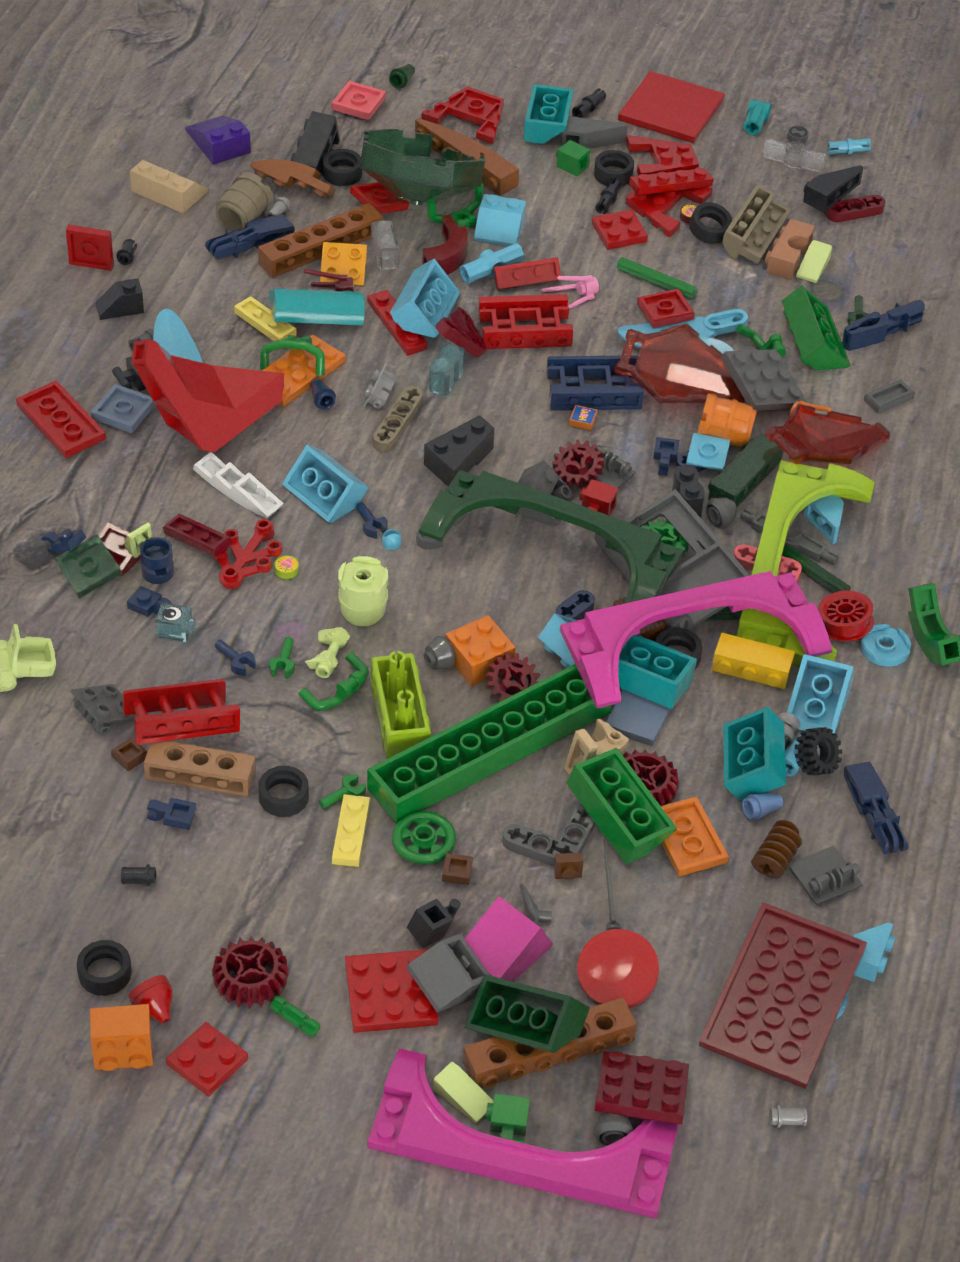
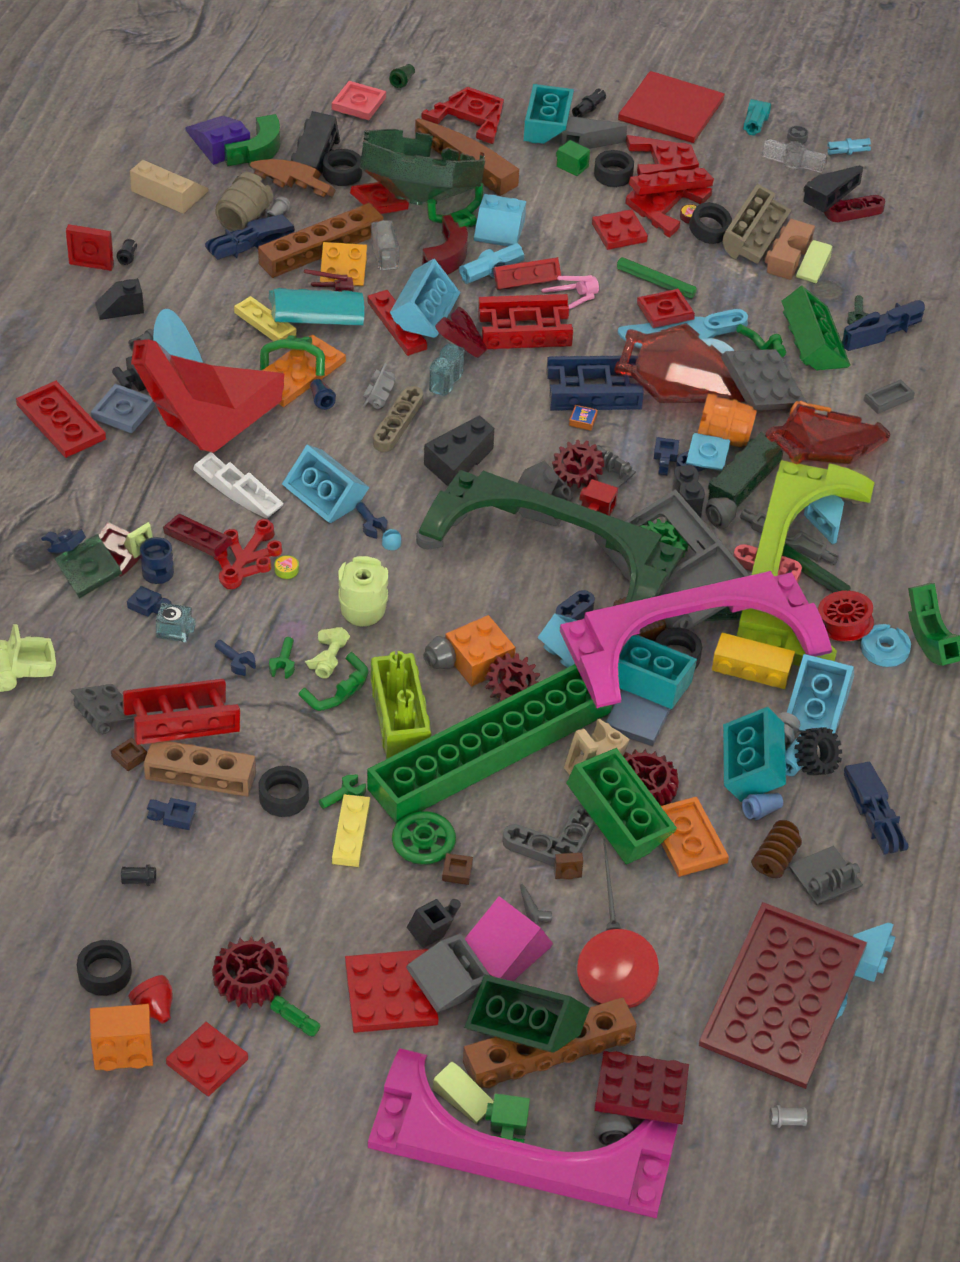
(261, 147): none -> green arch
(608, 196): black pin -> none

